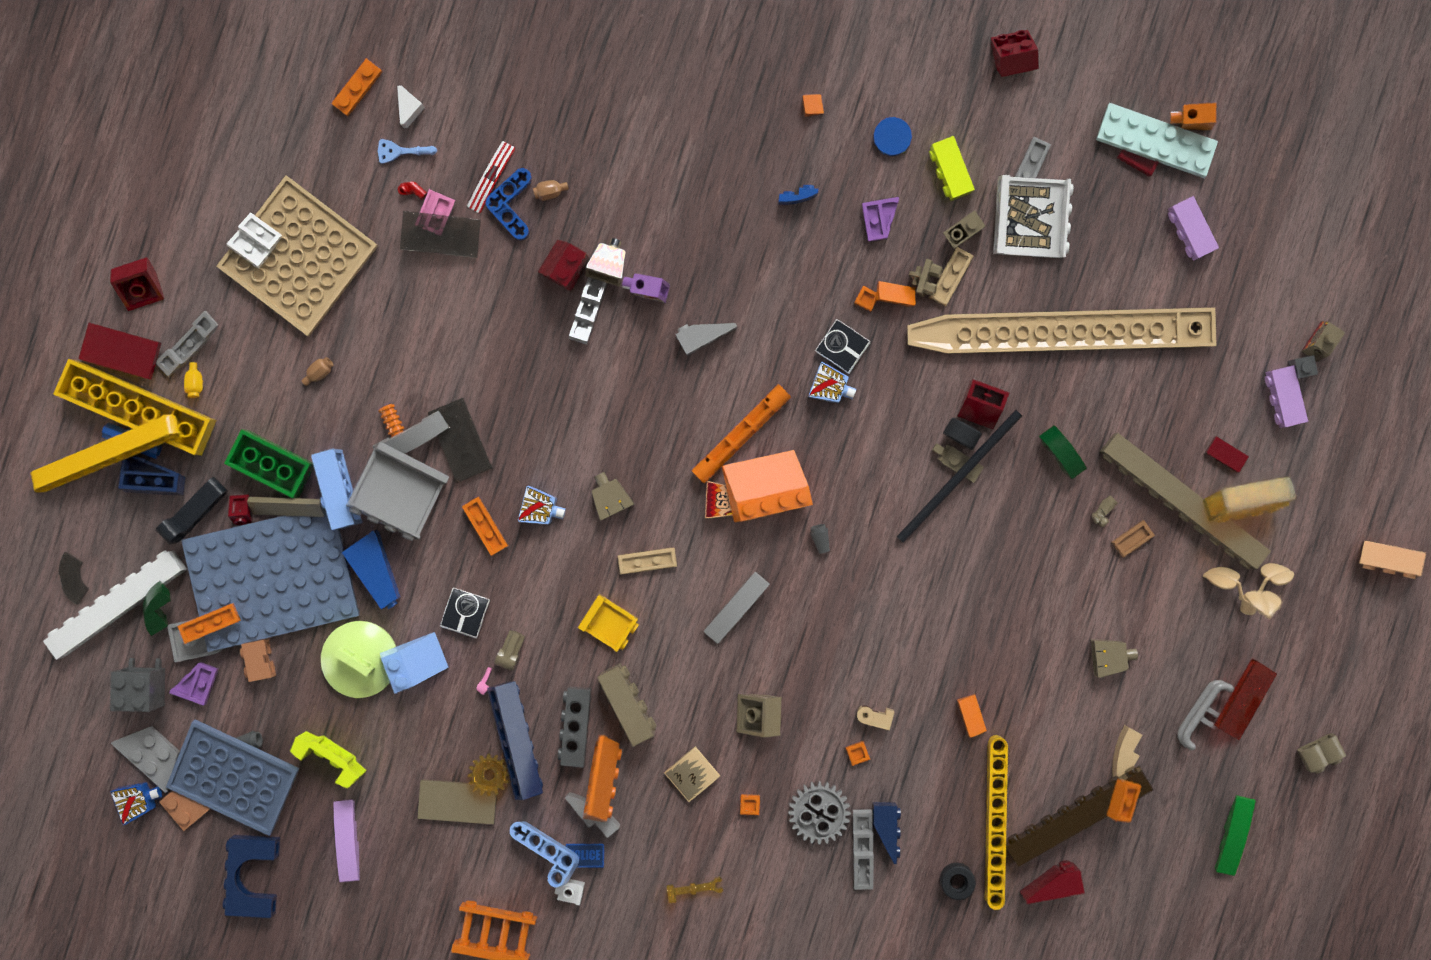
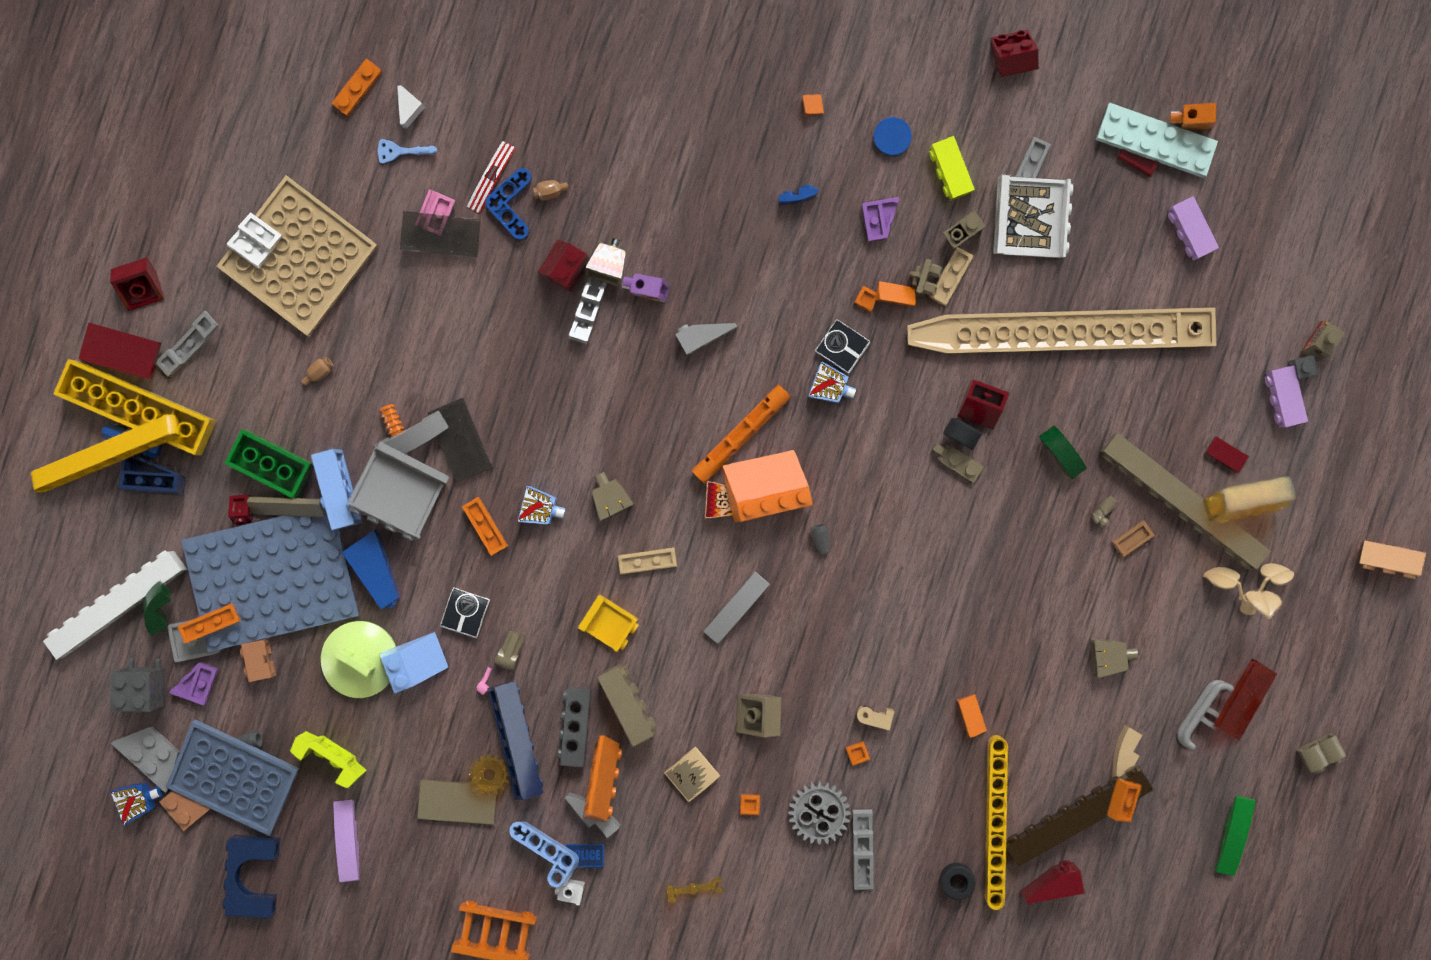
(71, 578): clear smoke tile -> none
(193, 381): yellow plant -> none
(194, 510): black beam -> none
(412, 188): red arm -> none
(885, 821): dark blue slope -> none
(959, 476): black piece -> none

